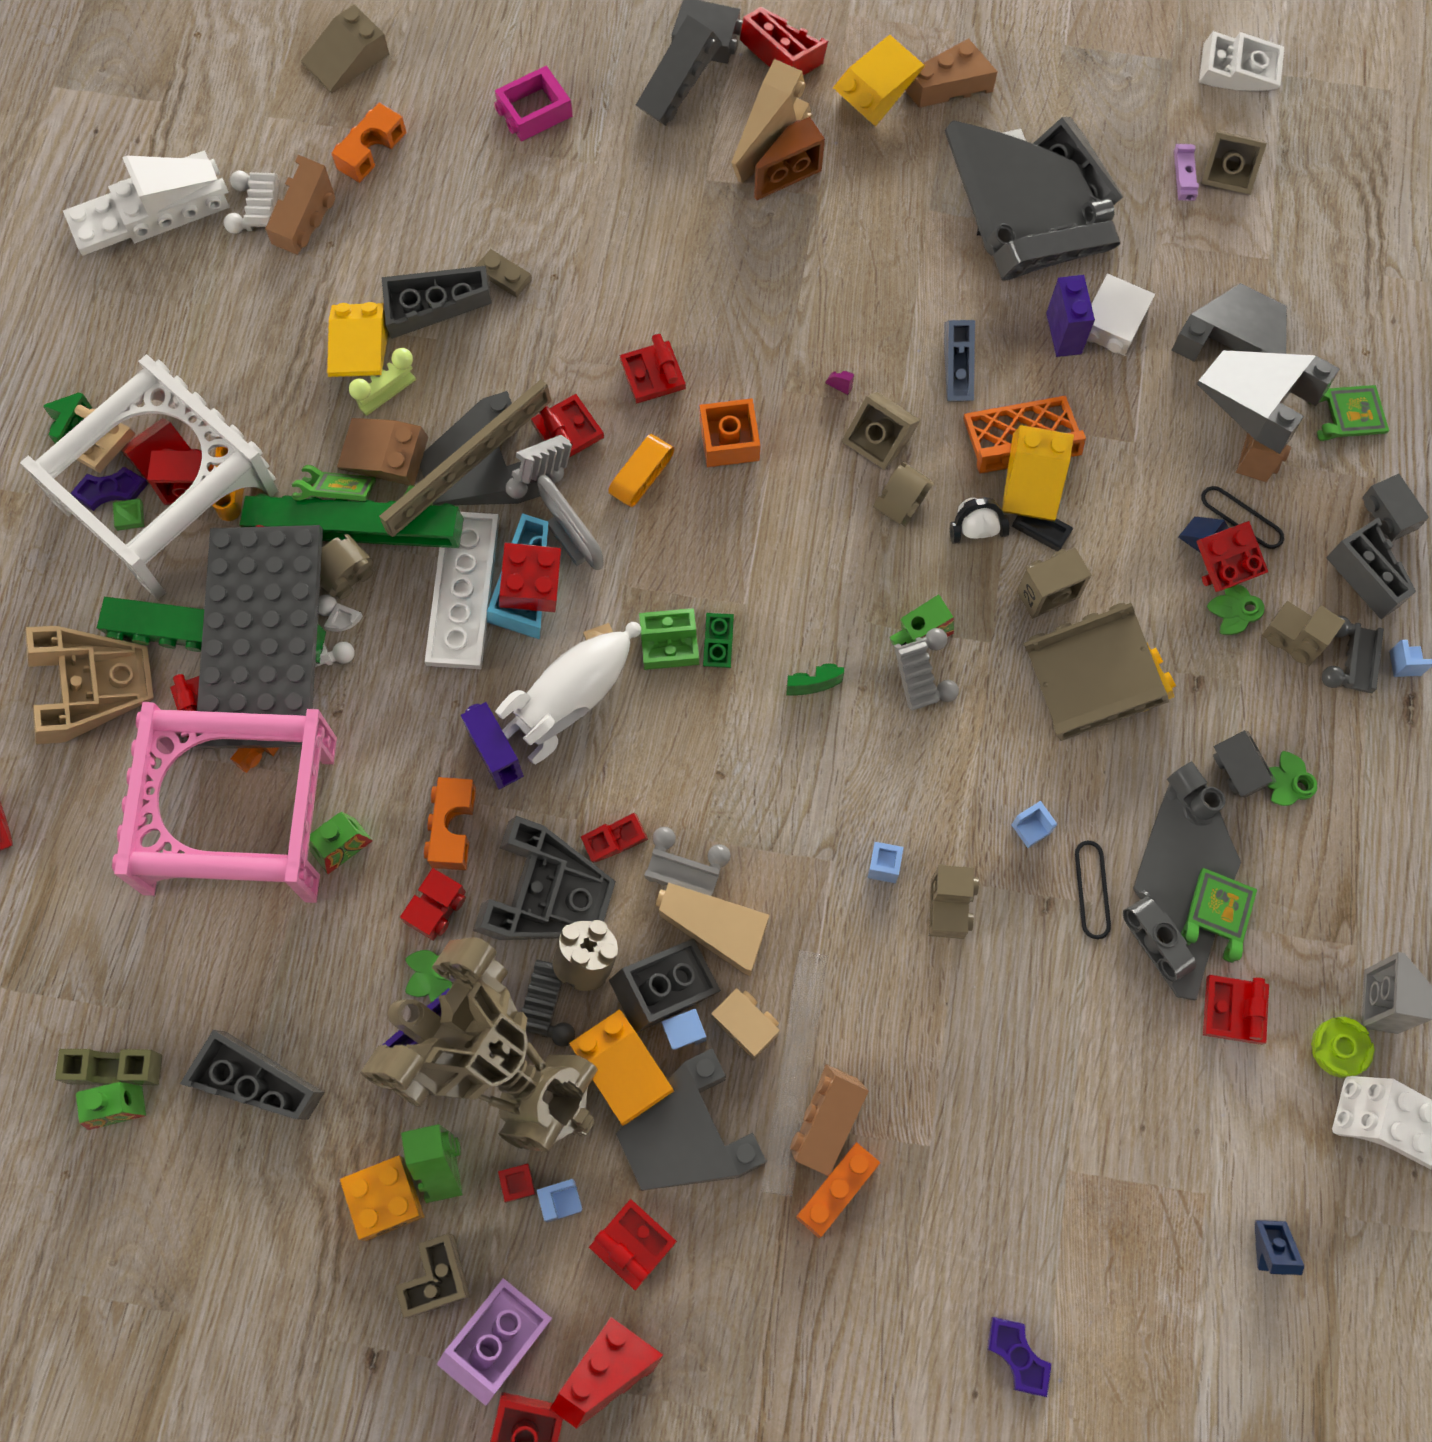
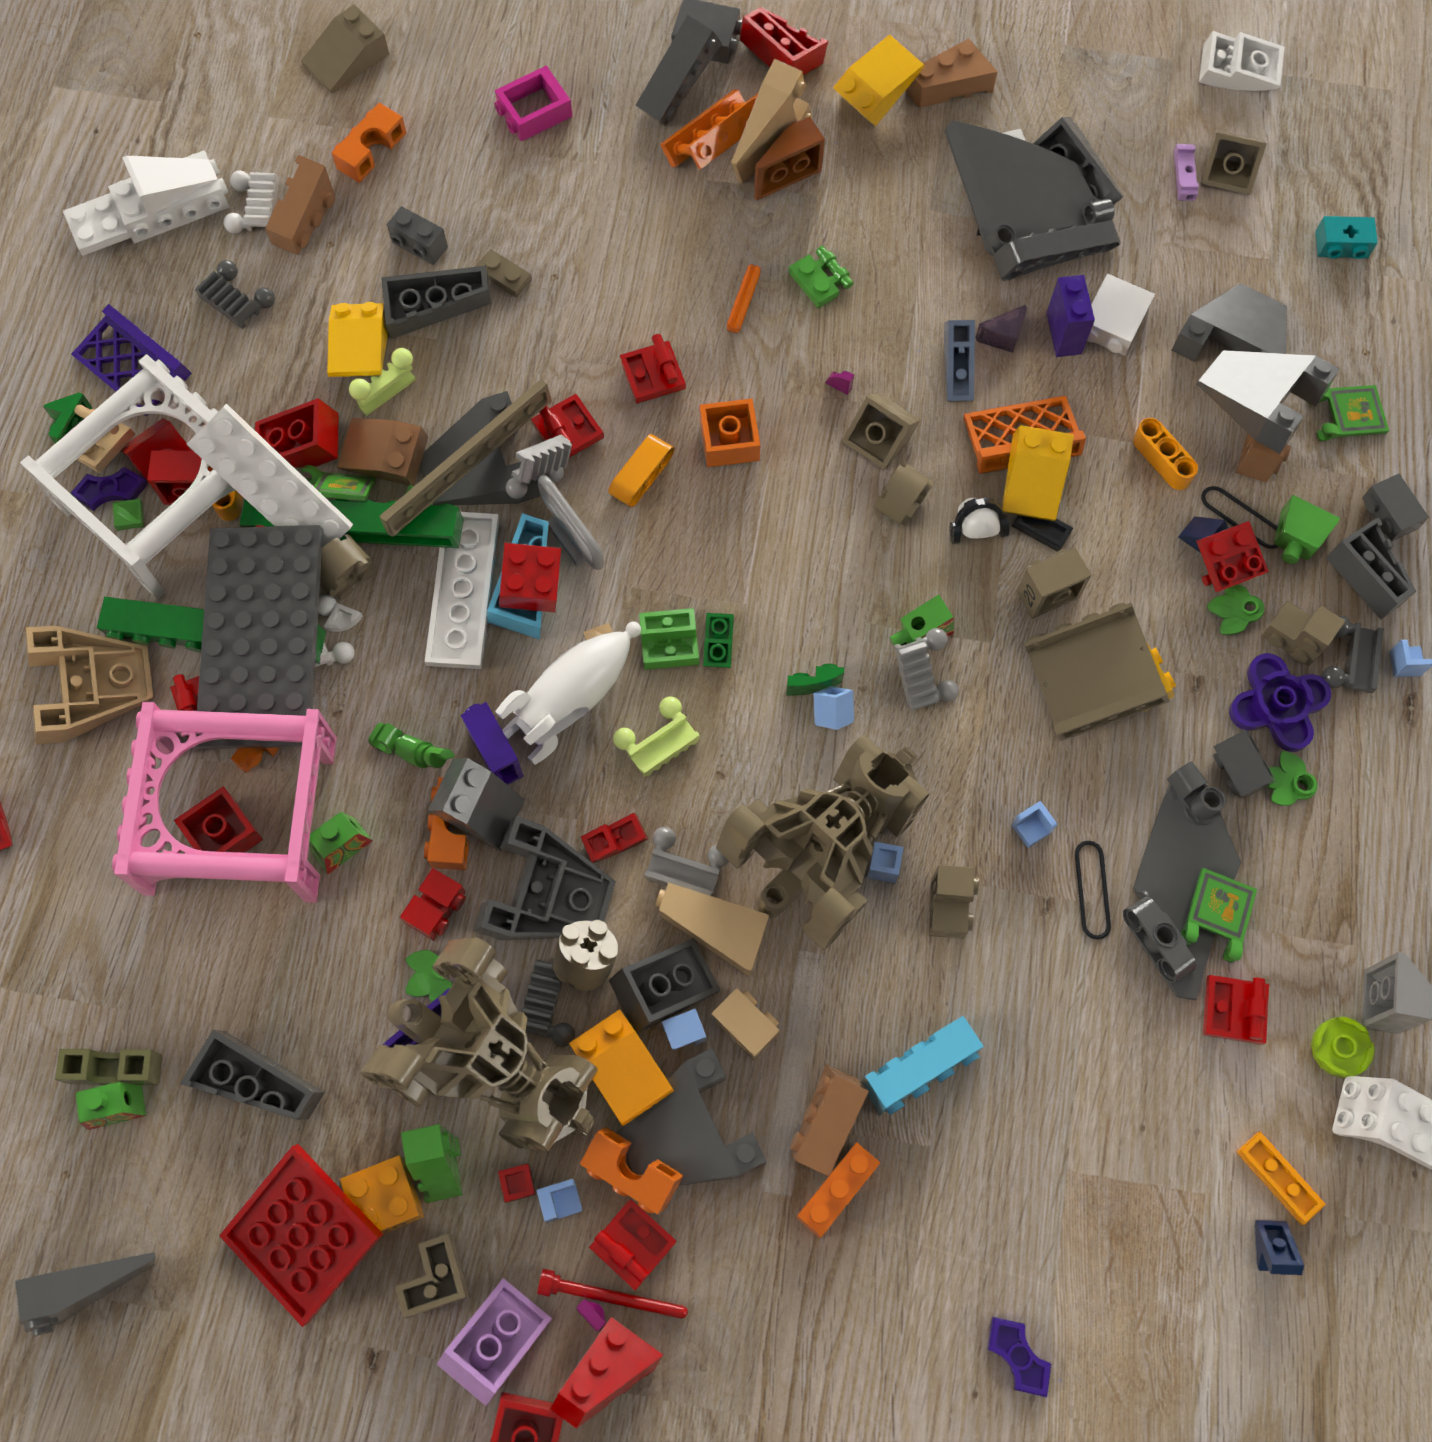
(61, 1294): none -> dark grey wedge
(132, 335): none -> dark purple fence
(218, 825): none -> red brick
(229, 299): none -> dark grey gear
(265, 476): none -> white plate
(300, 1235): none -> red plate
(303, 433): none -> red slope
(411, 749): none -> bright green piece
(417, 235): none -> dark grey brick
(476, 801): none -> dark grey slope
(551, 1284): none -> red piece
(593, 1314): none -> magenta tile
(607, 1161): none -> orange arch
(661, 745): none -> yellowish green gear
(710, 131): none -> orange fence
(743, 298): none -> orange axle
(815, 282): none -> bright green plate
(824, 838): none -> dark tan connector
(833, 707): none -> light blue panel
(922, 1065): none -> medium azure wedge
(1002, 330): none -> slope
(1163, 441): none -> light orange beam
(1280, 702): none -> dark purple plant
(1280, 1178): none -> light orange tile
(1302, 529): none -> bright green torso
(1346, 237): none -> teal brick

